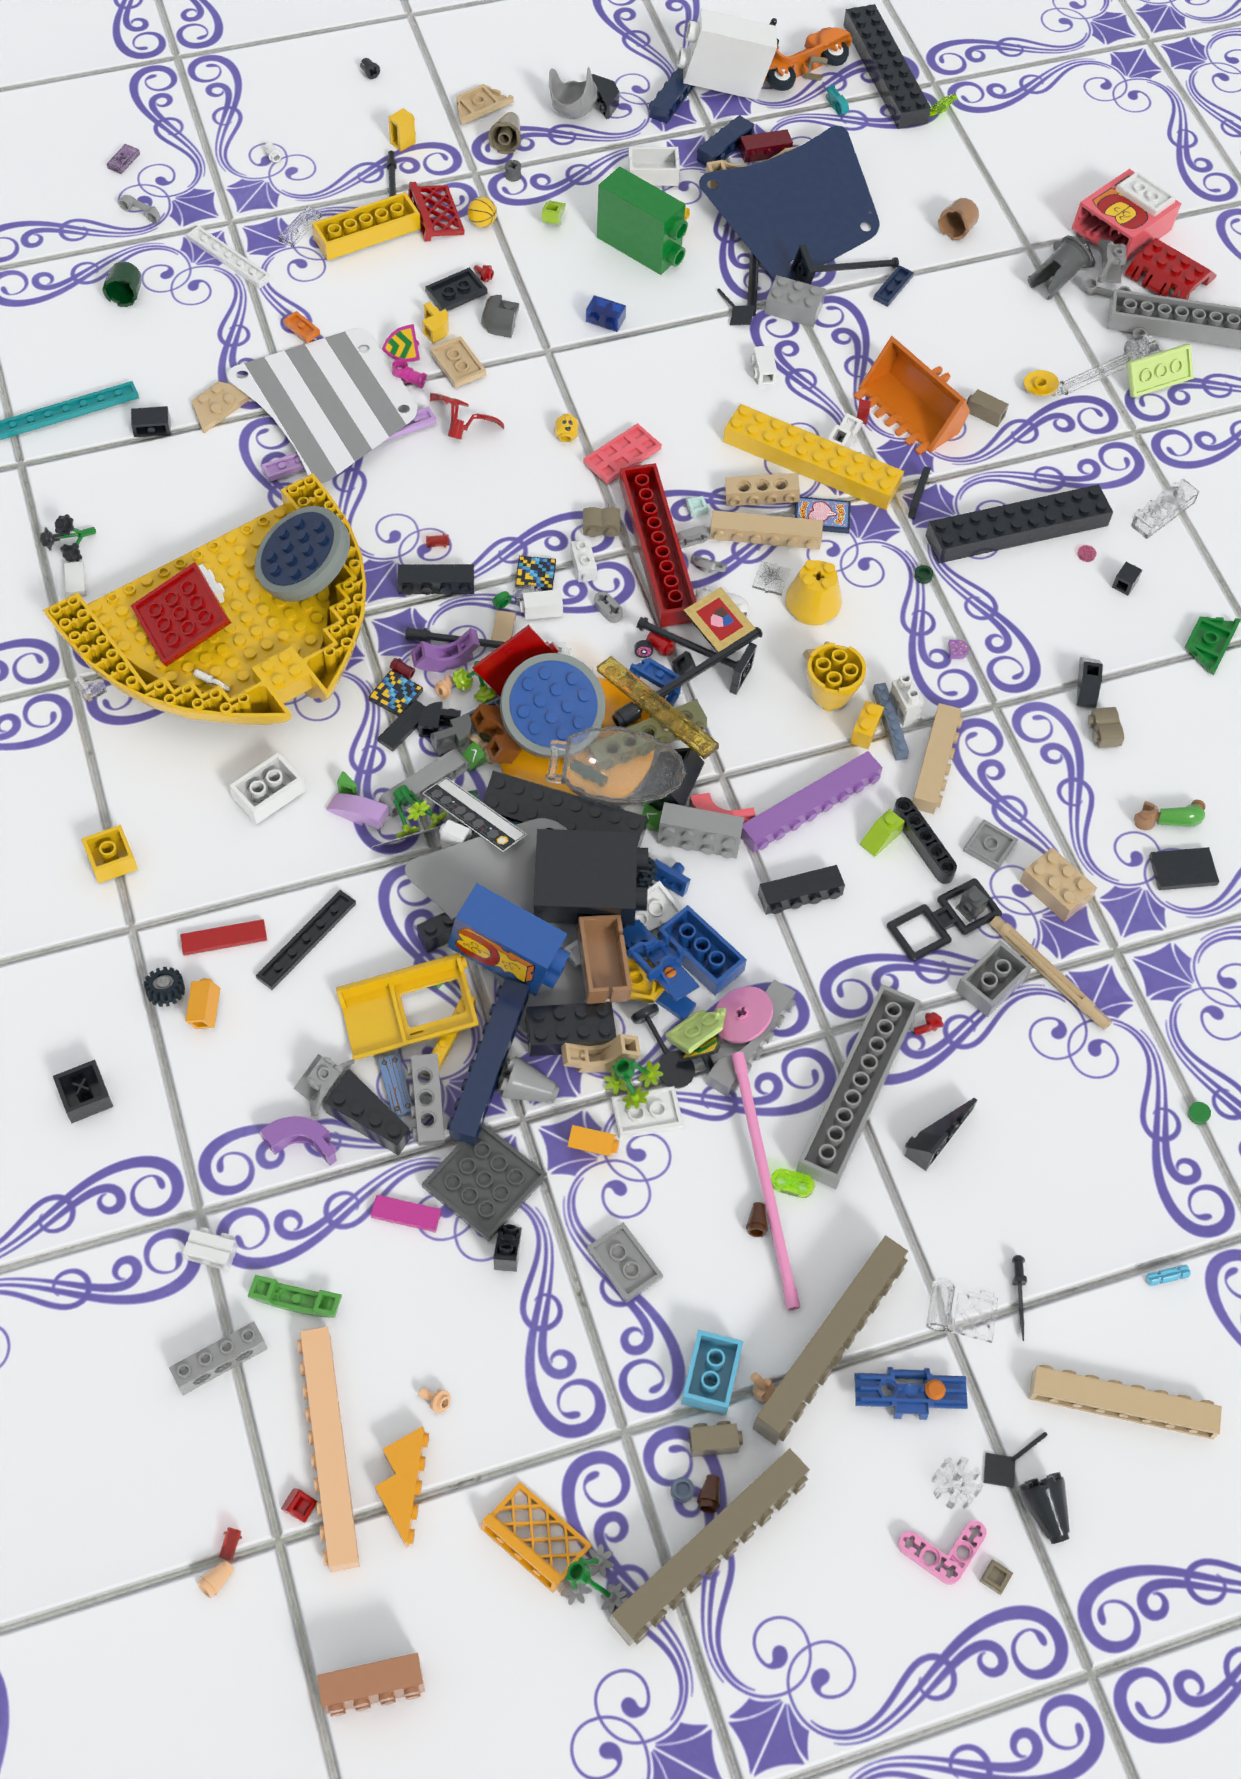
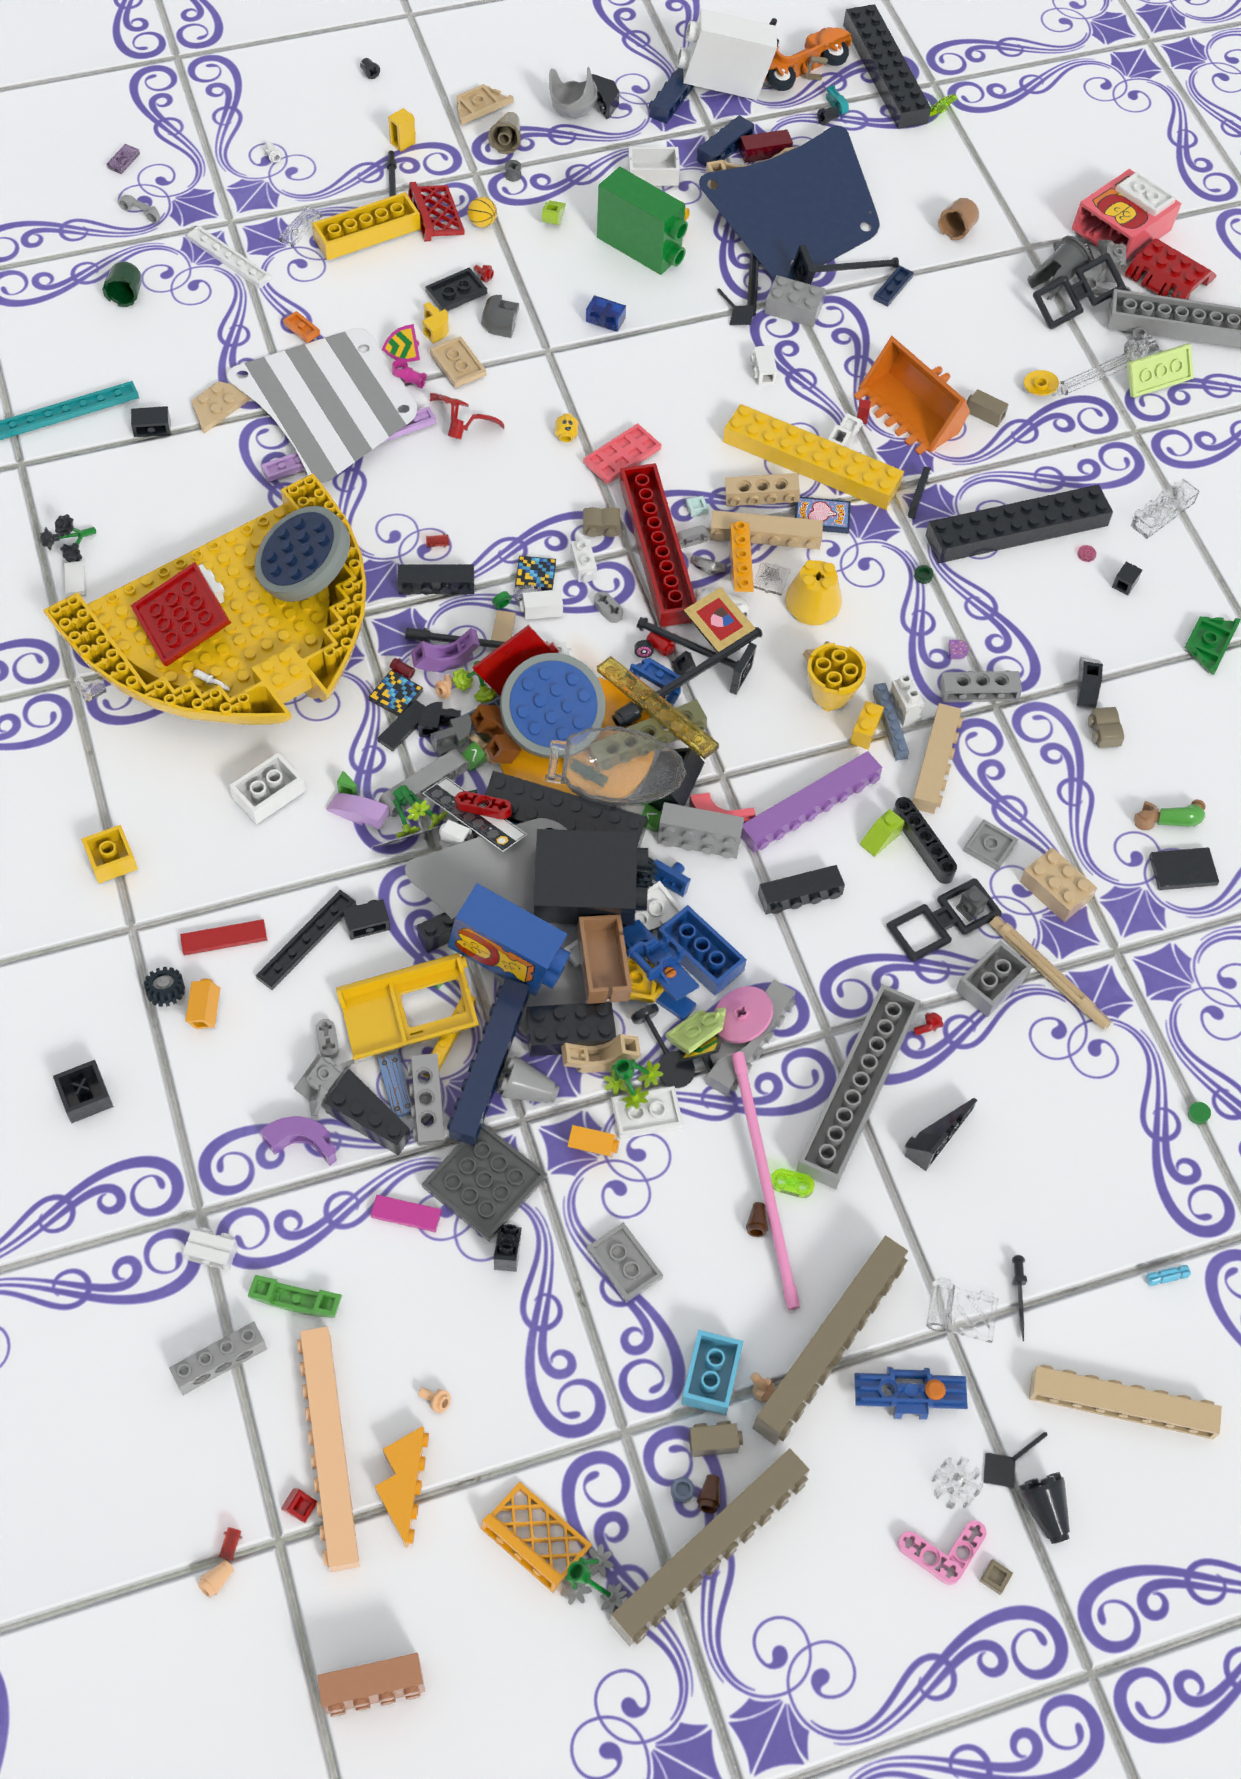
(332, 1038): none -> light grey beam
(366, 919): none -> black brick
(470, 802): none -> red beam
(741, 557): none -> light orange slope
(826, 115): none -> black bush
(980, 686): none -> light grey brick
(1078, 291): none -> black bar

